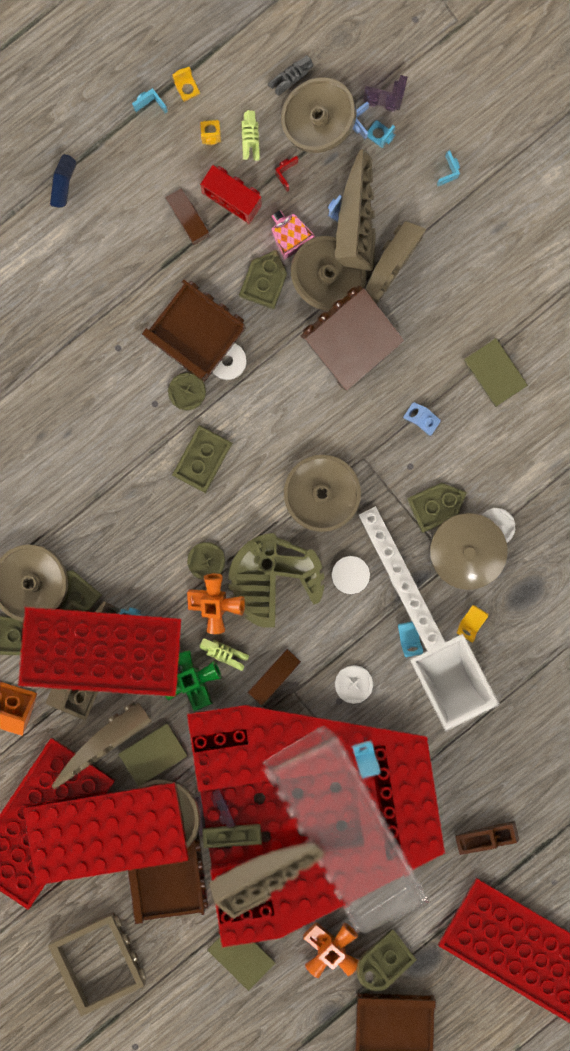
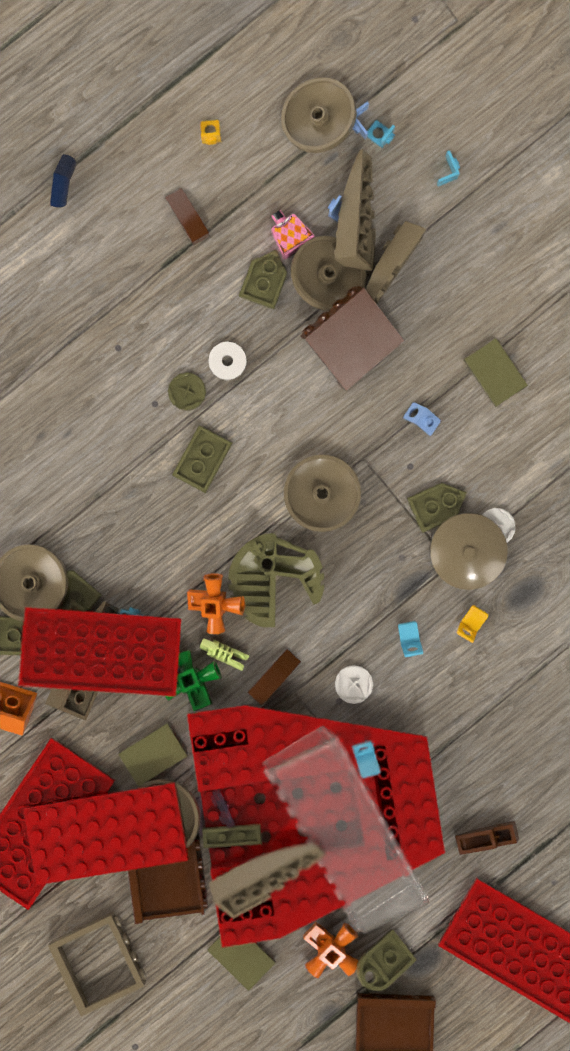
(105, 740): dark tan wedge -> none
(144, 98): medium azure bracket -> none
(183, 77): yellow bracket -> none
(195, 330): reddish brown panel -> none
(206, 559): olive tile -> none
(231, 193): red brick -> none
(250, 135): yellowish green hinge -> none
(283, 166): red bracket -> none
(291, 75): dark grey hinge -> none
(350, 575): white tile -> none
(389, 100): clear purple bracket -> none
(446, 669): white plate -> none

